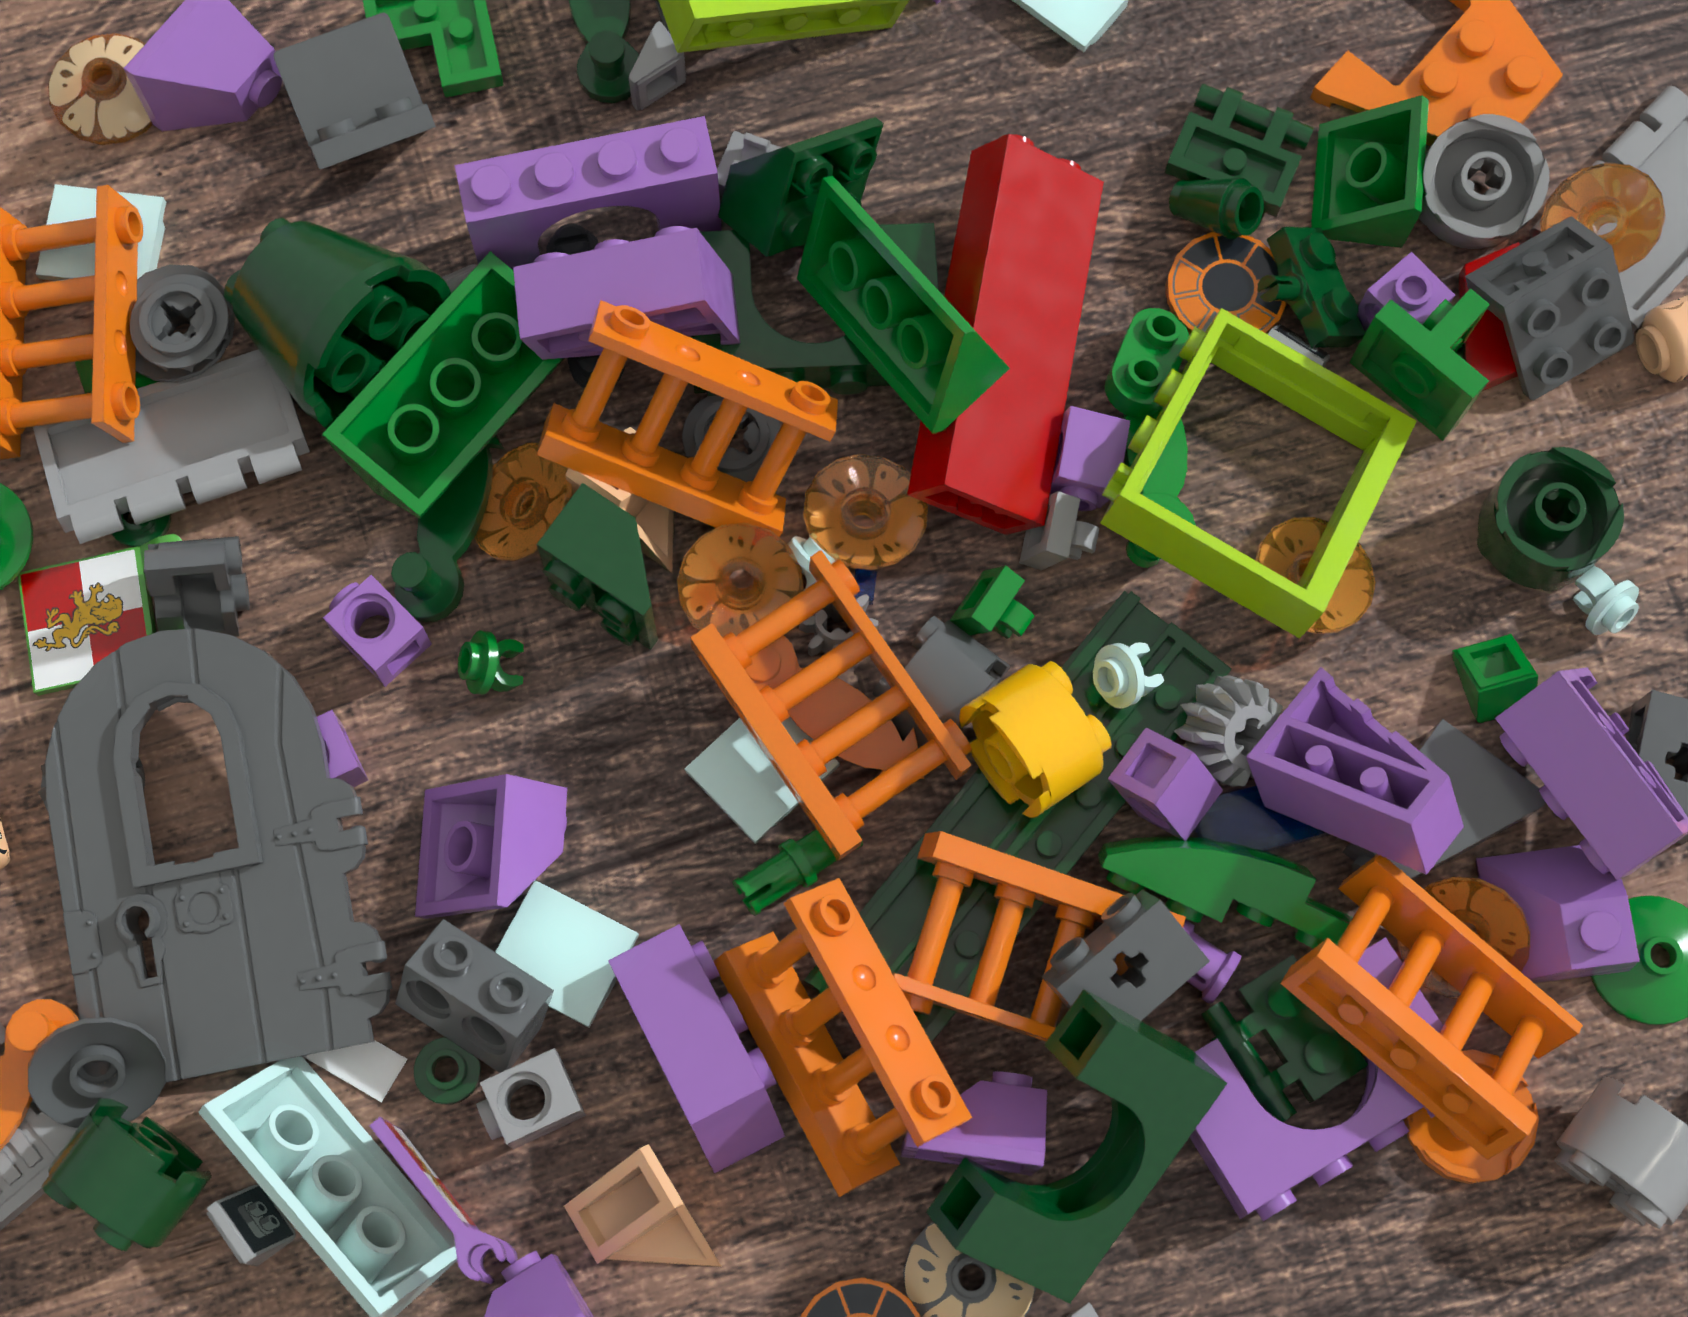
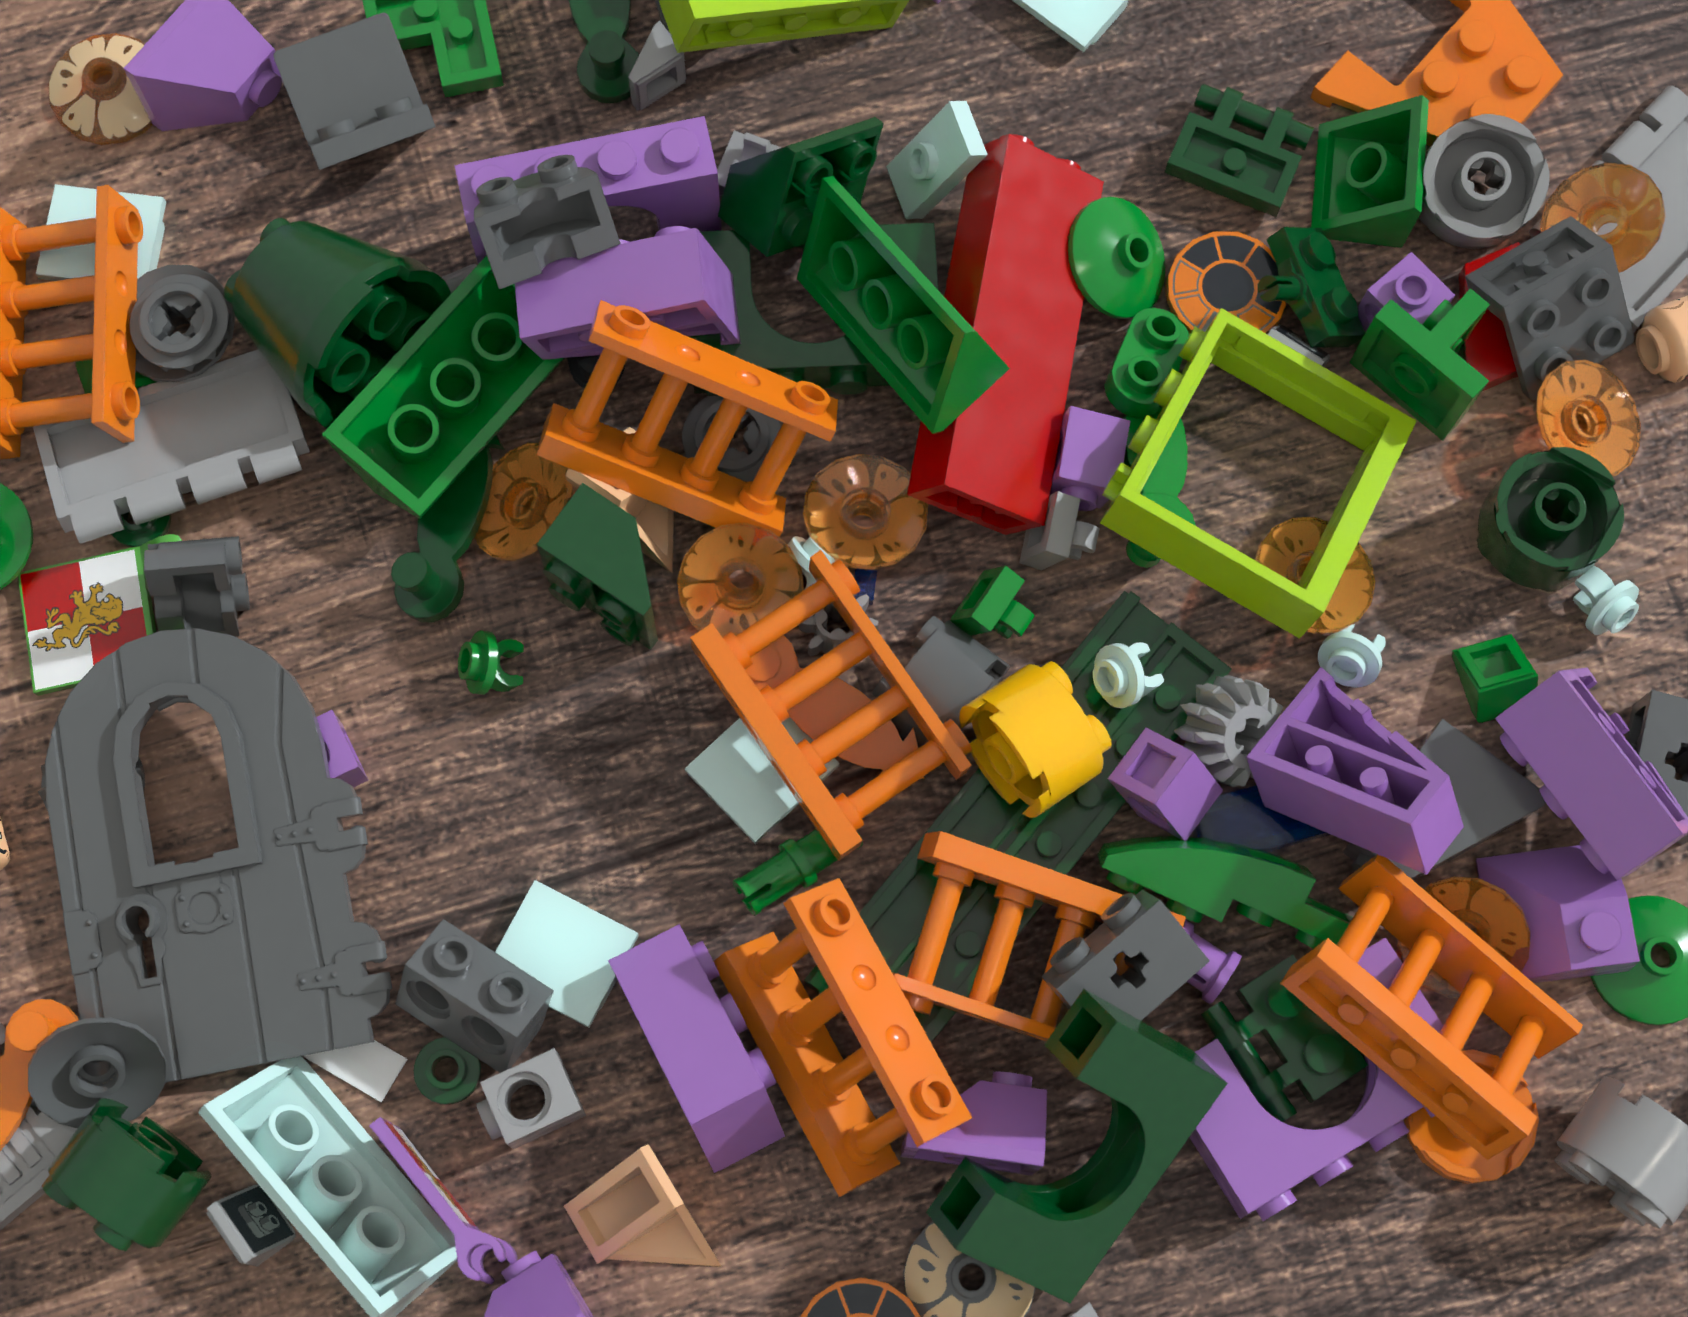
(392, 650): medium lavender brick -> none
(486, 842): medium lavender slope -> none
(542, 219): none -> dark grey cylinder
(936, 159): none -> light aqua plate
(1116, 257): none -> green dish
(1220, 205): dark green cone -> none
(1351, 658): none -> light aqua plate
(1589, 411): none -> clear orange dish

